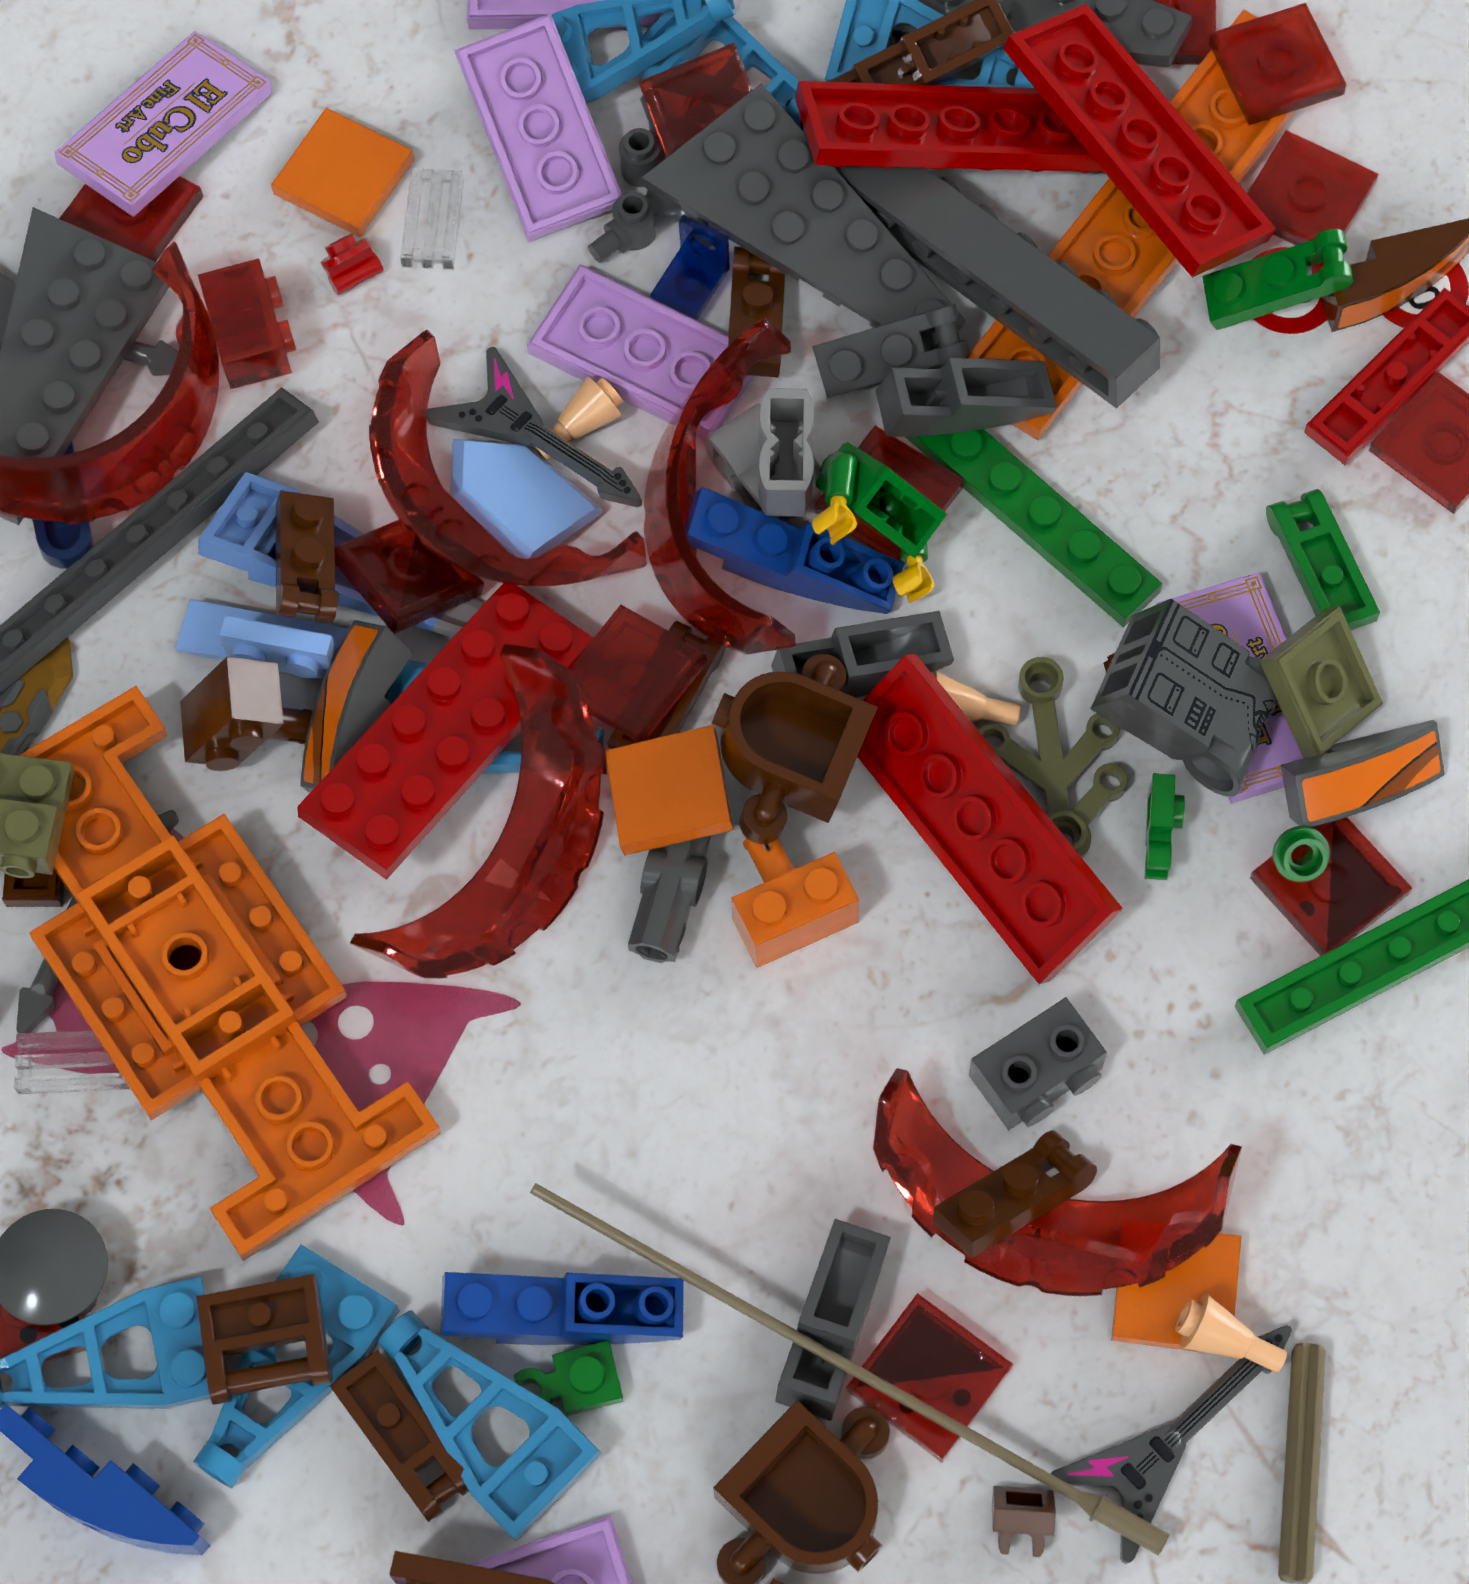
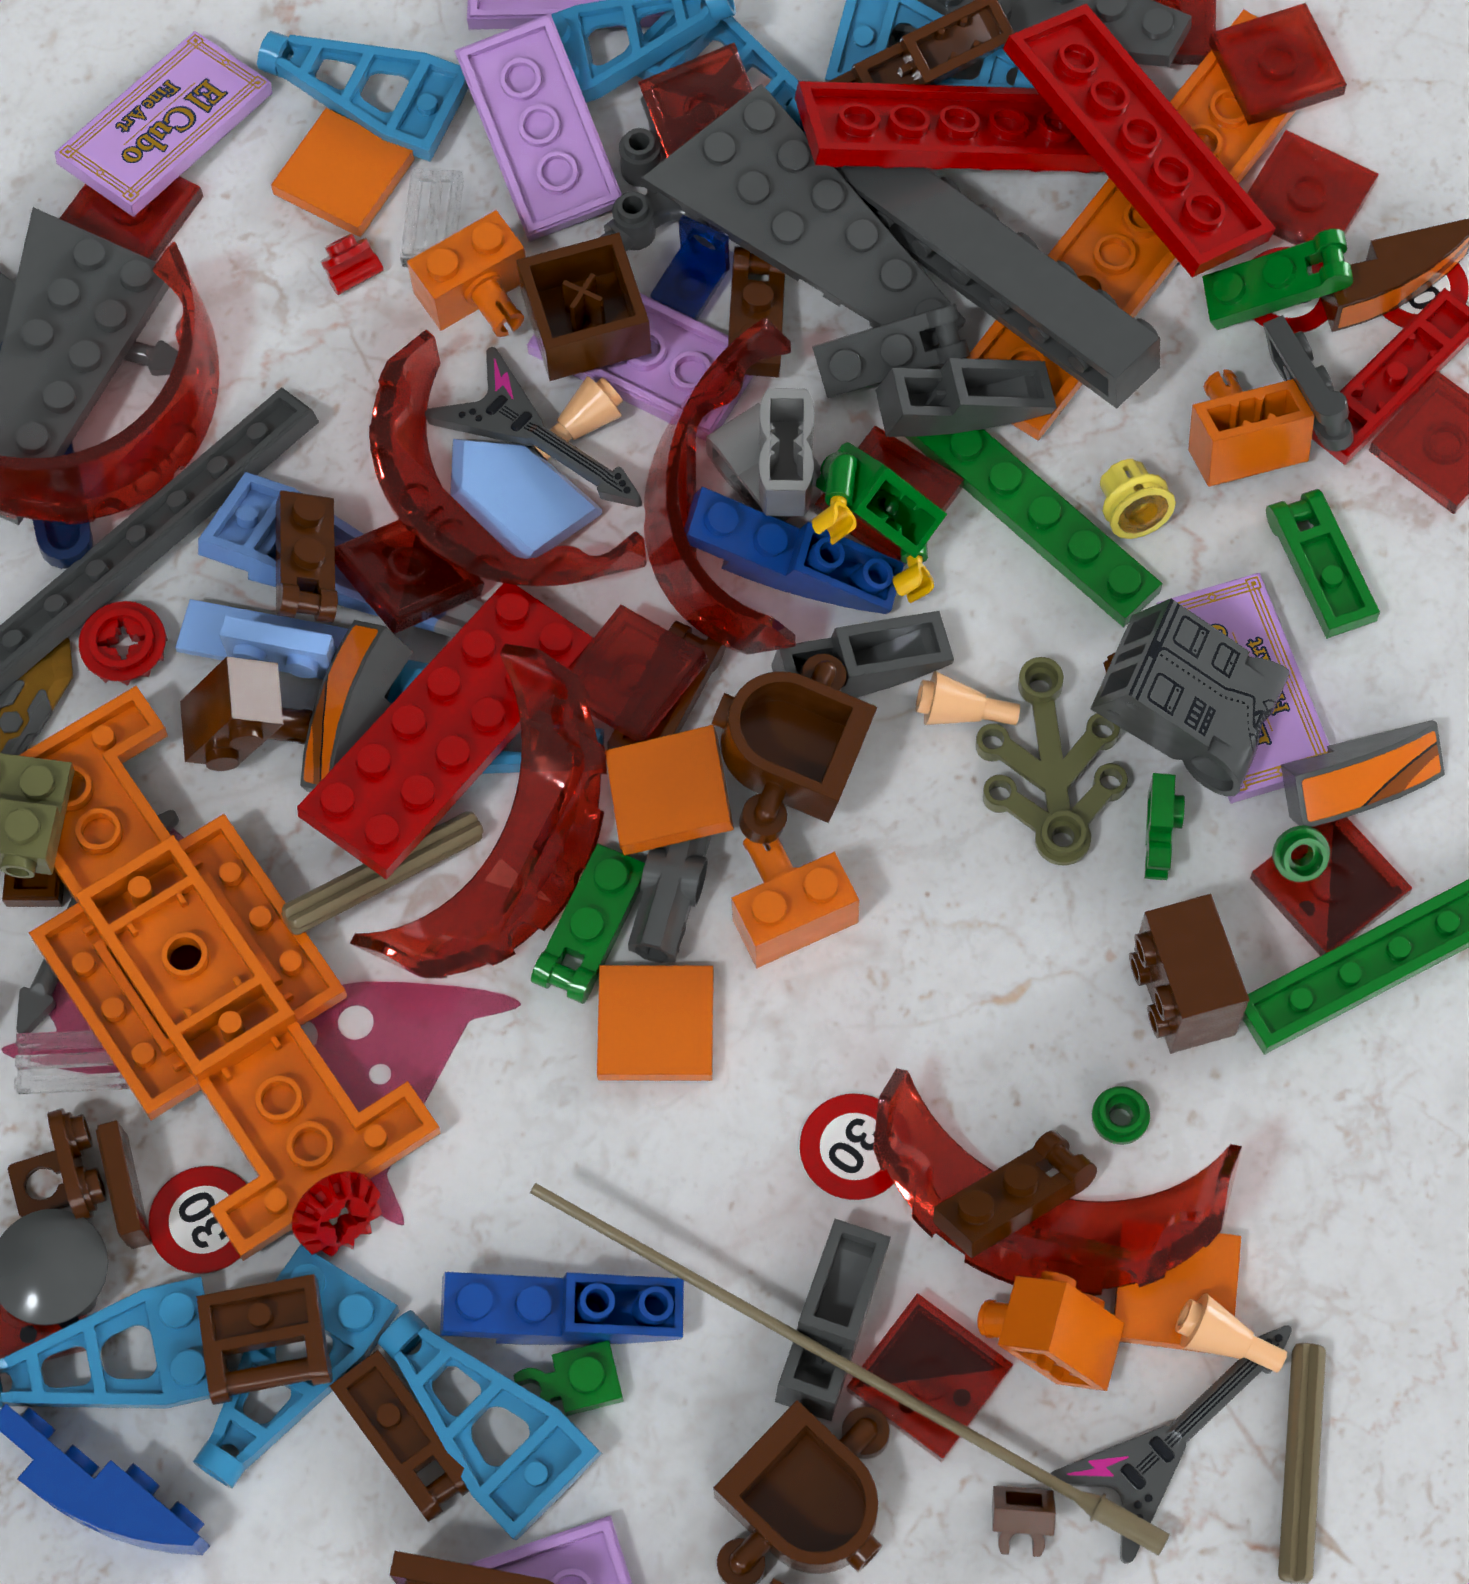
(80, 1187): none -> reddish brown bracket
(103, 631): none -> red gear
(123, 1185): none -> reddish brown tile
(183, 1223): none -> sticker
(245, 323): clear red brick -> none
(325, 1201): none -> red gear
(365, 883): none -> dark tan axle
(423, 110): none -> dark azure plate
(471, 274): none -> orange brick
(584, 306): none -> reddish brown brick
(590, 923): none -> green plate
(655, 1023): none -> orange tile
(839, 1148): none -> sticker
(982, 822): red plate -> none
(1038, 1065): dark grey brick -> none
(1055, 1330): none -> orange brick
(1125, 1099): none -> green plate
(1135, 503): none -> light yellow piece
(1188, 974): none -> reddish brown brick
(1248, 430): none -> orange brick
(1293, 361): none -> dark grey plate
(1321, 682): olive tile -> none

